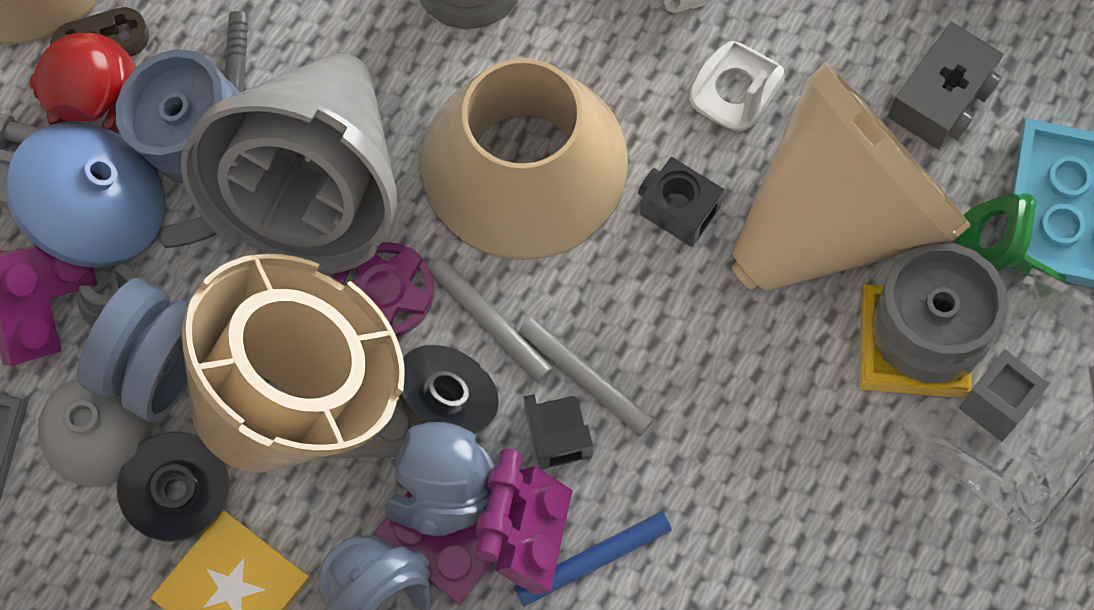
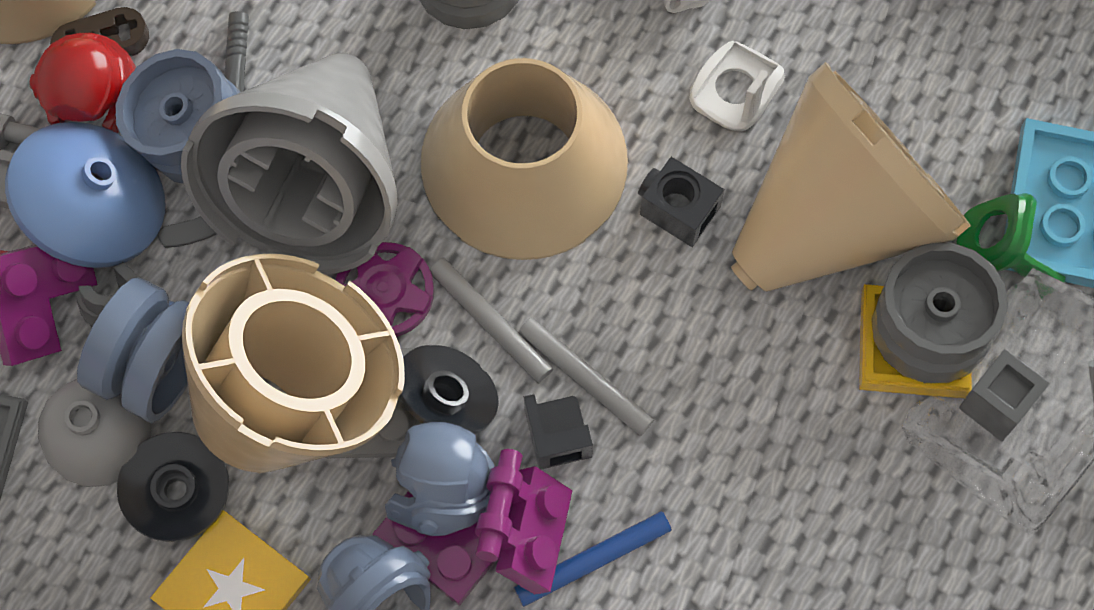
(953, 60): dark grey brick -> none

